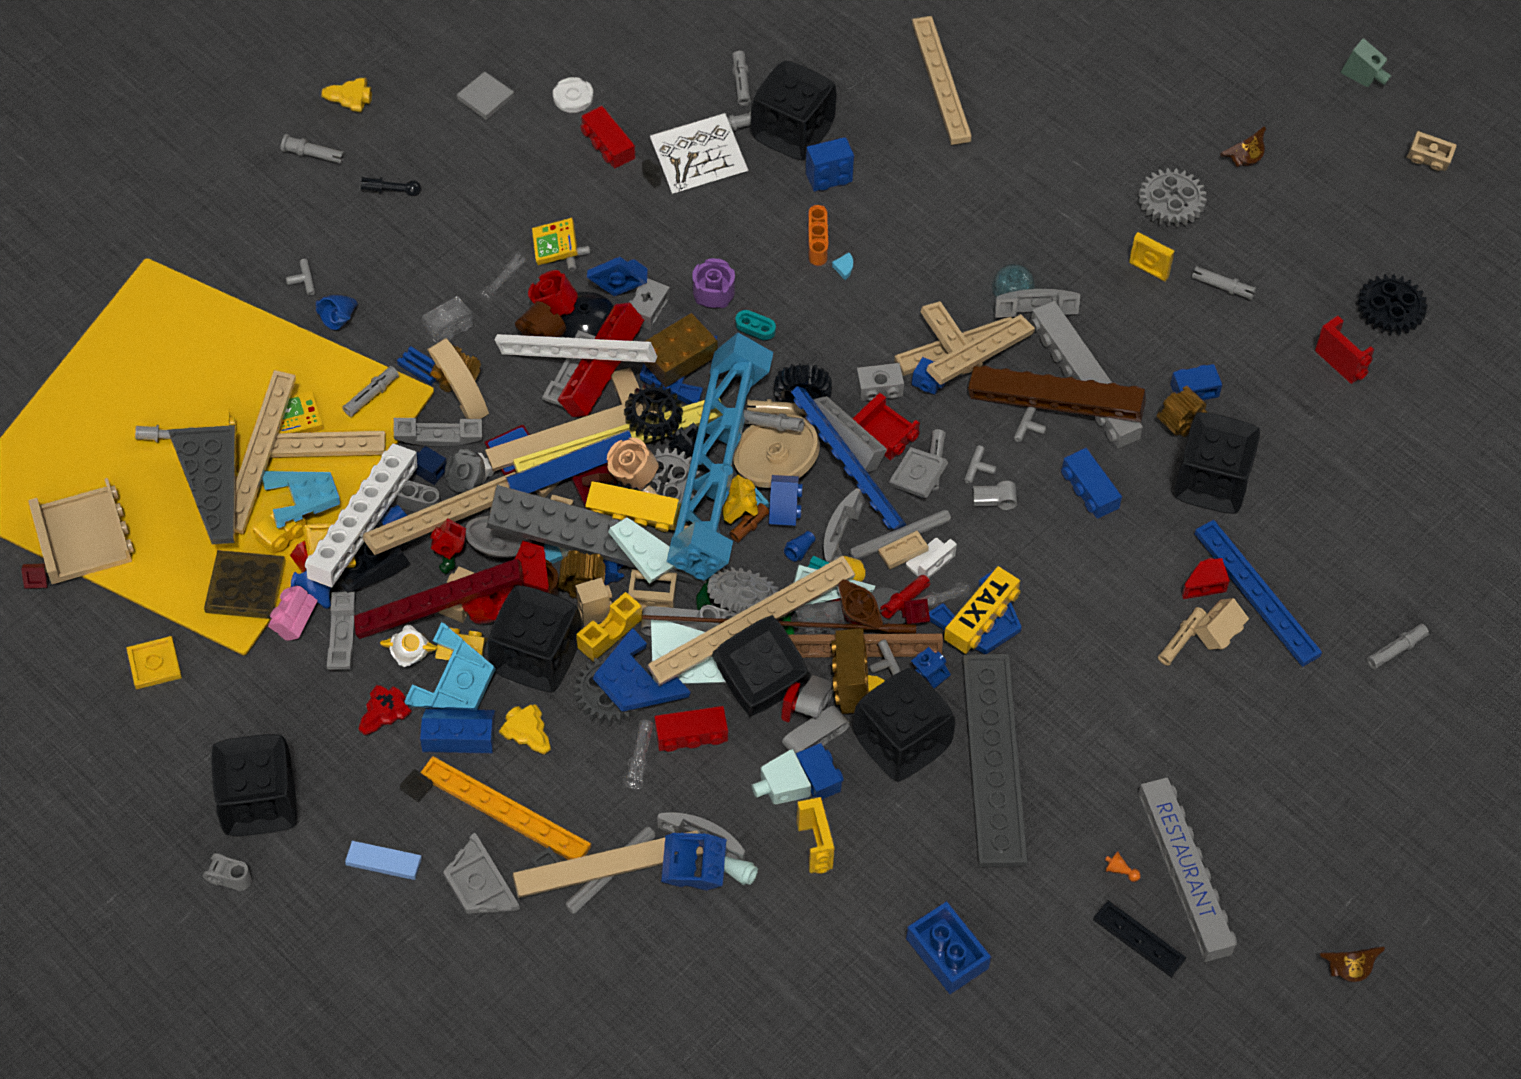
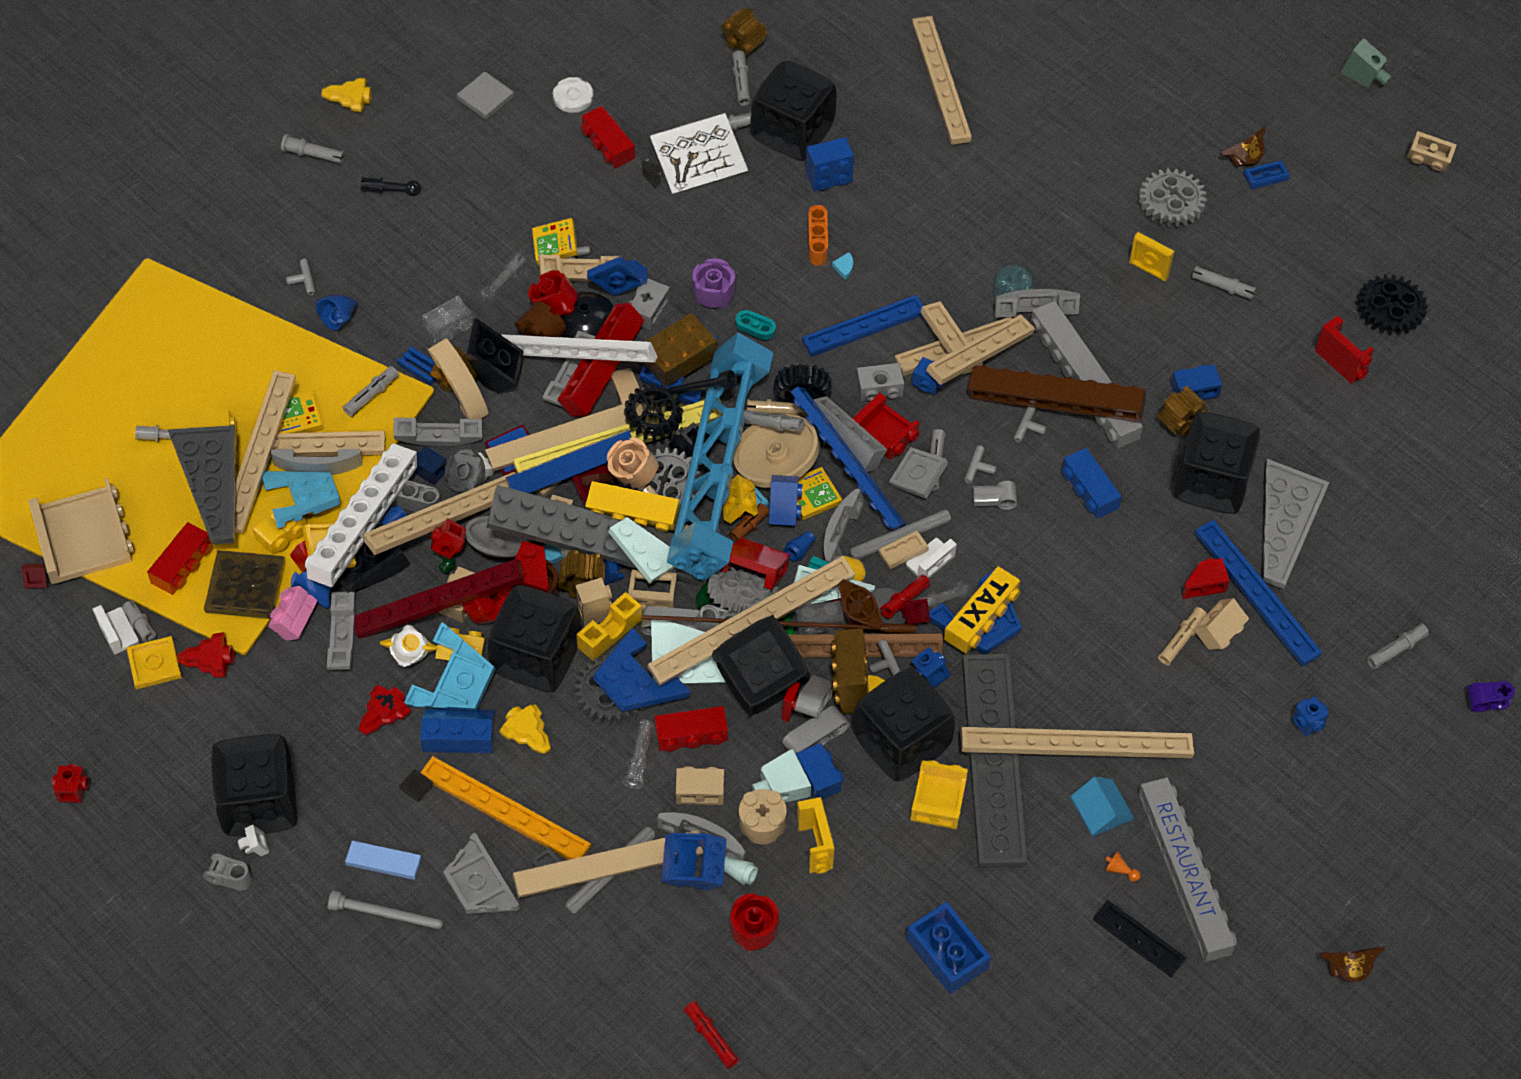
(70, 783): none -> red brick
(116, 629): none -> white panel
(139, 621): none -> light grey pin
(180, 558): none -> red brick
(209, 656): none -> red rock
(254, 841): none -> white tile
(340, 901): none -> light grey piece
(347, 460): none -> light grey slope
(494, 357): none -> black slope
(573, 268): none -> tan slope
(695, 1012): none -> red pin
(699, 786): none -> tan brick
(726, 380): none -> black piece
(744, 31): none -> pearl gold brick
(754, 921): none -> red brick
(760, 559): none -> red panel
(762, 816): none -> tan brick
(817, 493): none -> tile
(863, 326): none -> blue tile
(939, 794): none -> yellow panel
(1076, 742): none -> tan plate
(1101, 805): none -> dark azure slope
(1267, 177): none -> blue tile
(1288, 514): none -> light grey wing
(1310, 716): none -> blue brick
(1489, 696): none -> dark purple piece

